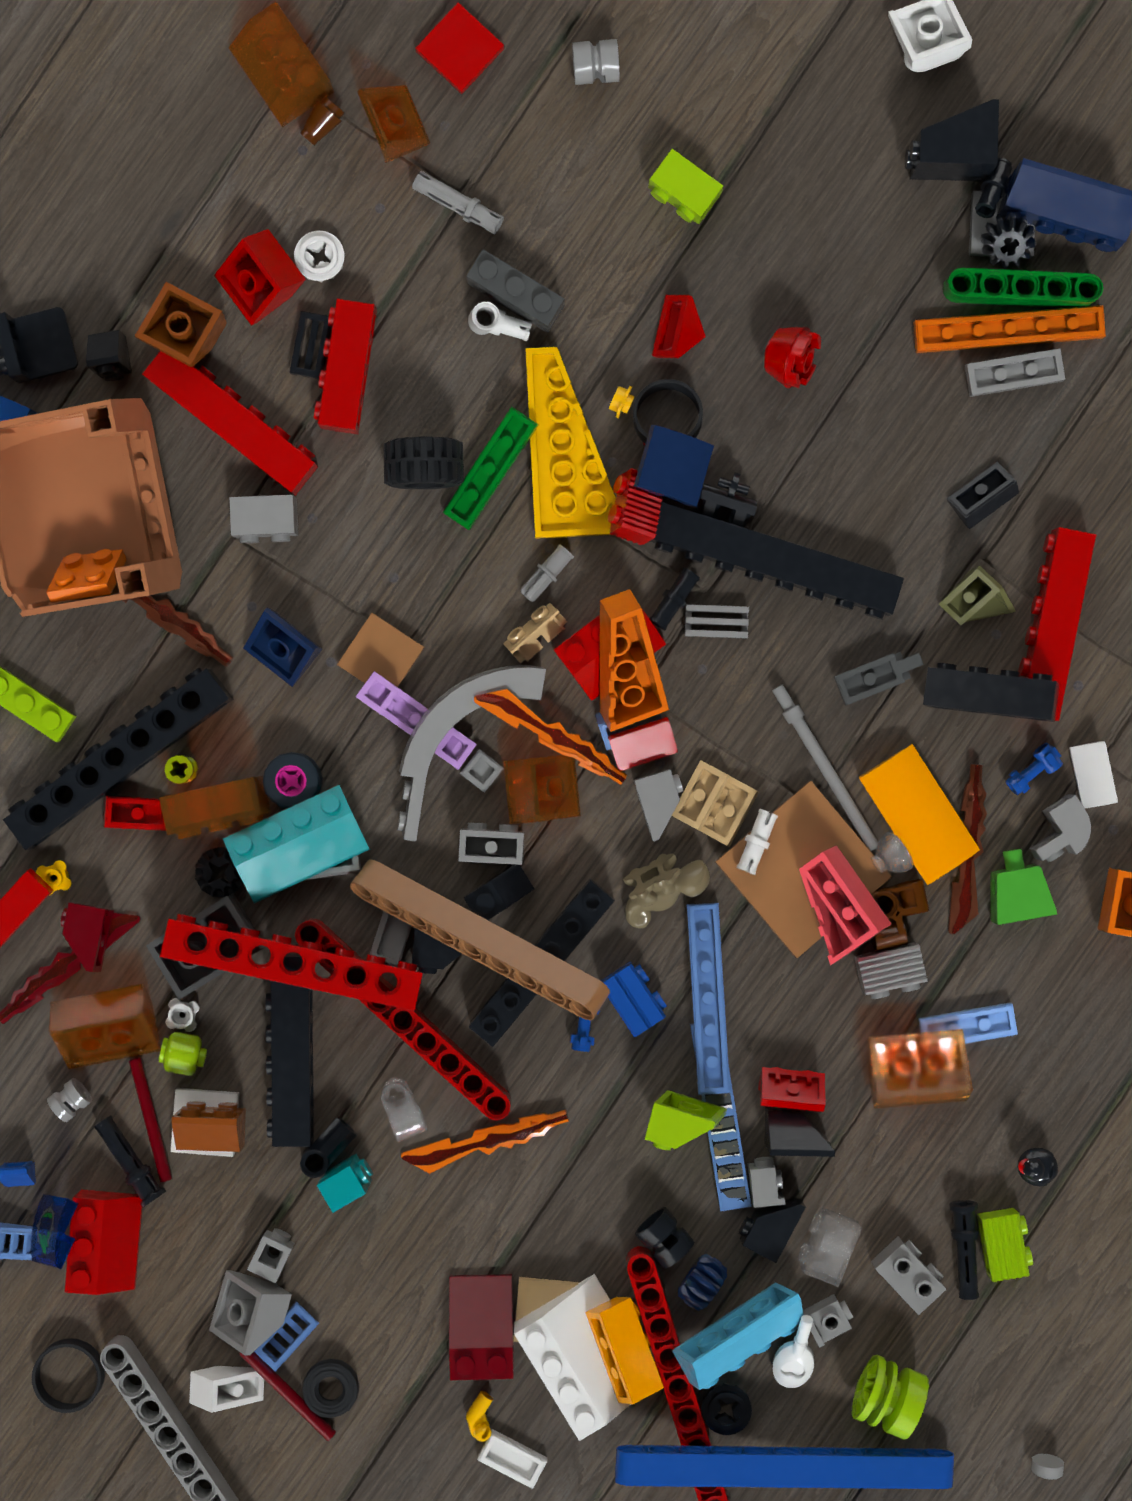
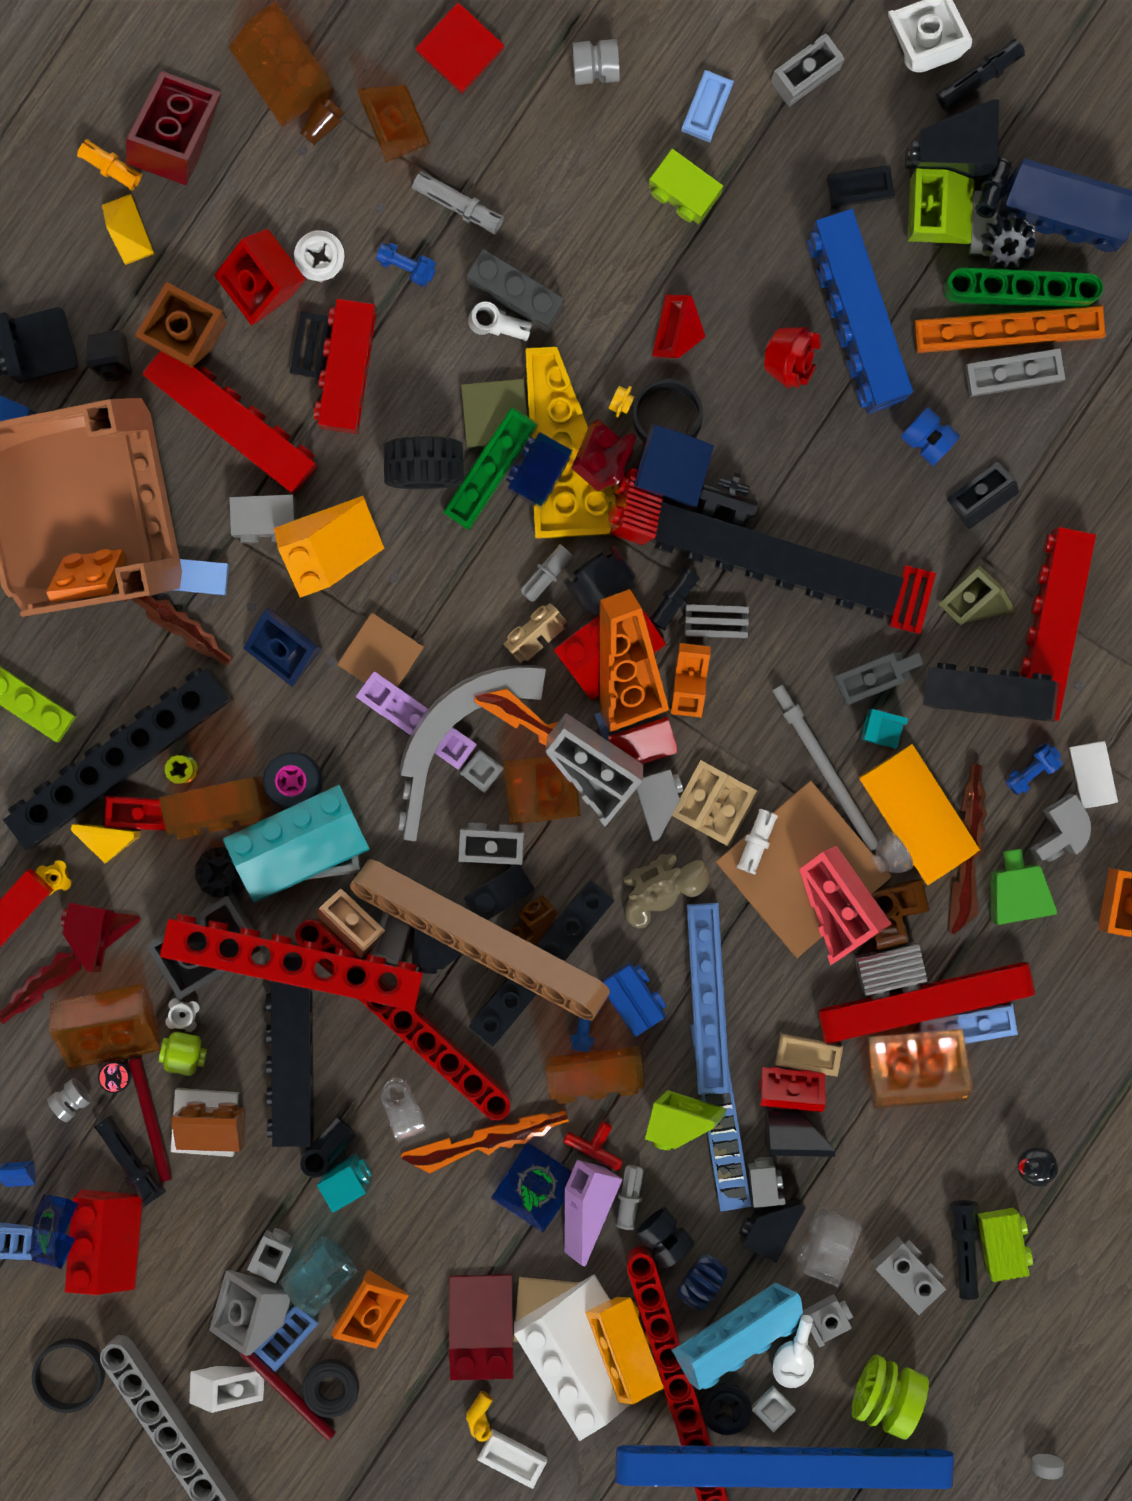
(105, 841): none -> yellow slope
(109, 164): none -> light orange pin
(114, 1076): none -> tile
(127, 229): none -> yellow slope
(172, 128): none -> dark red slope
(204, 577): none -> light blue tile
(318, 1276): none -> clear light blue brick
(328, 545): none -> light orange slope
(350, 923): none -> light nougat slope
(369, 1311): none -> orange slope
(421, 271): none -> blue bar
(486, 407): none -> olive tile
(533, 1187): none -> clear blue slope
(536, 920): none -> reddish brown slope
(539, 470): none -> clear blue brick
(587, 1204): none -> lavender slope
(593, 1148): none -> red piece
(594, 766): none -> light grey wedge
(594, 1074): none -> clear orange slope
(600, 579): none -> black brick
(603, 456): none -> dark red bracket
(629, 1197): none -> light grey axle
(690, 680): none -> orange slope
(707, 106): none -> light blue tile
(773, 1408): none -> white tile
(807, 70): none -> light grey brick
(808, 1054): none -> tan tile
(858, 312): none -> blue brick
(860, 186): none -> black tile
(882, 728): none -> teal panel
(919, 573): none -> red tile
(922, 428): none -> blue wheel
(927, 1003): none -> red beam
(940, 207): none -> lime slope
(991, 67): none -> black pin

